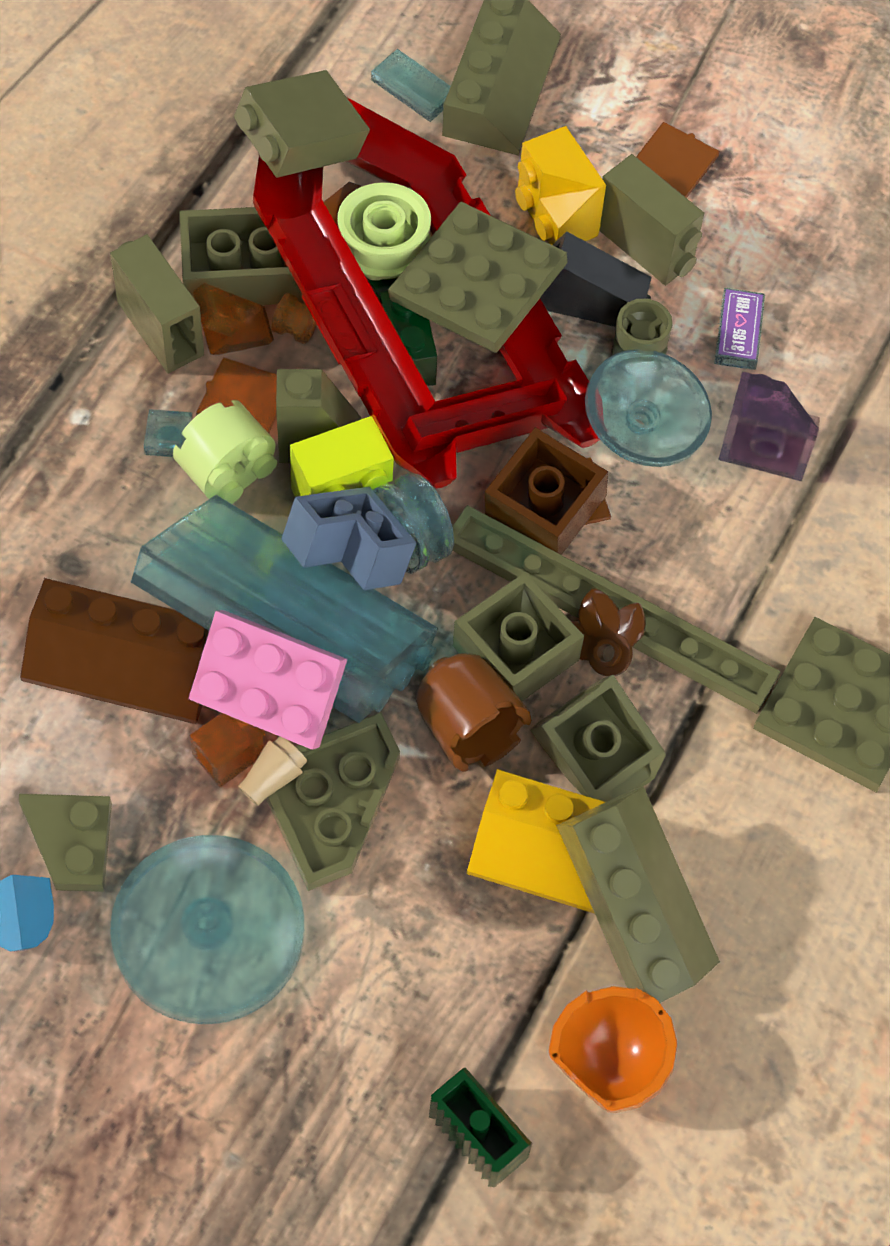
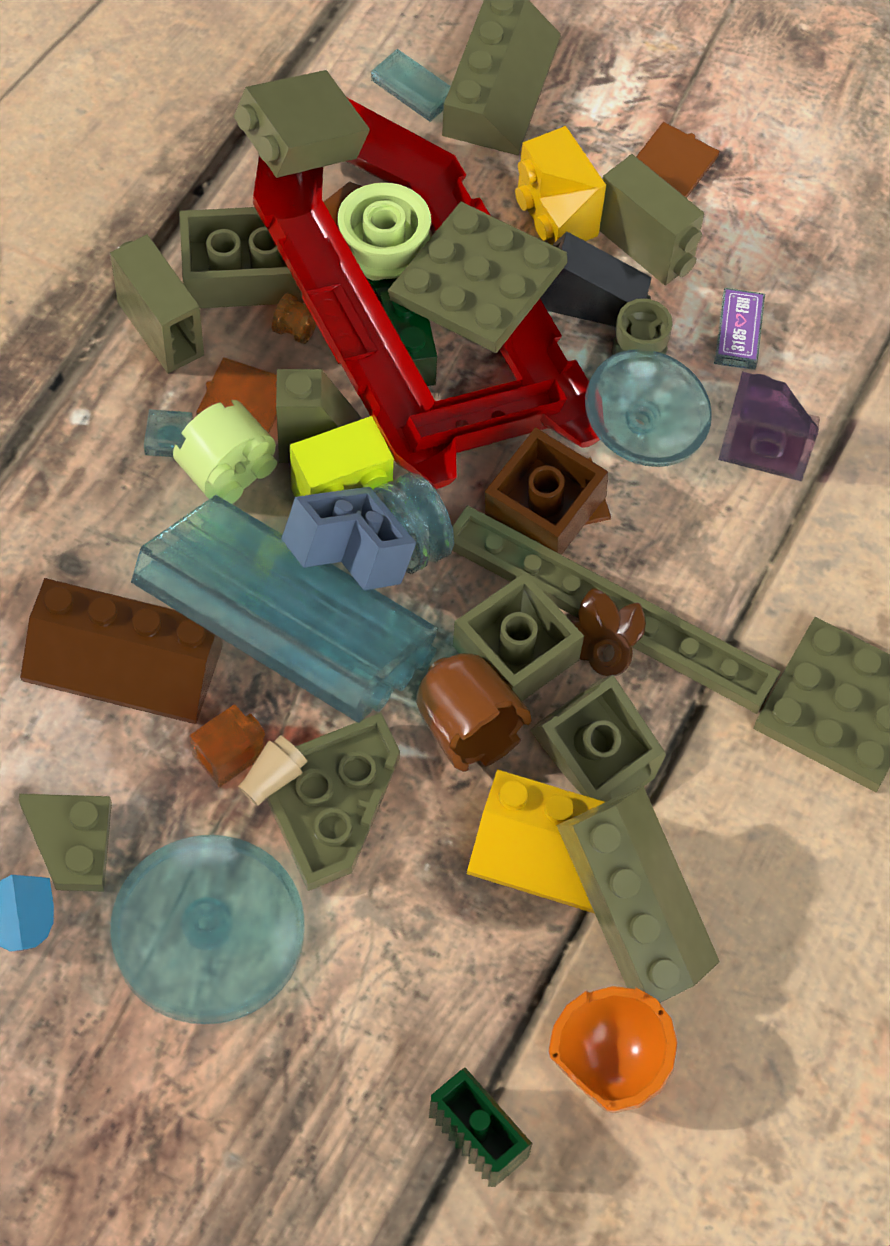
(231, 321): clear orange slope -> none
(267, 679): bright pink plate -> none

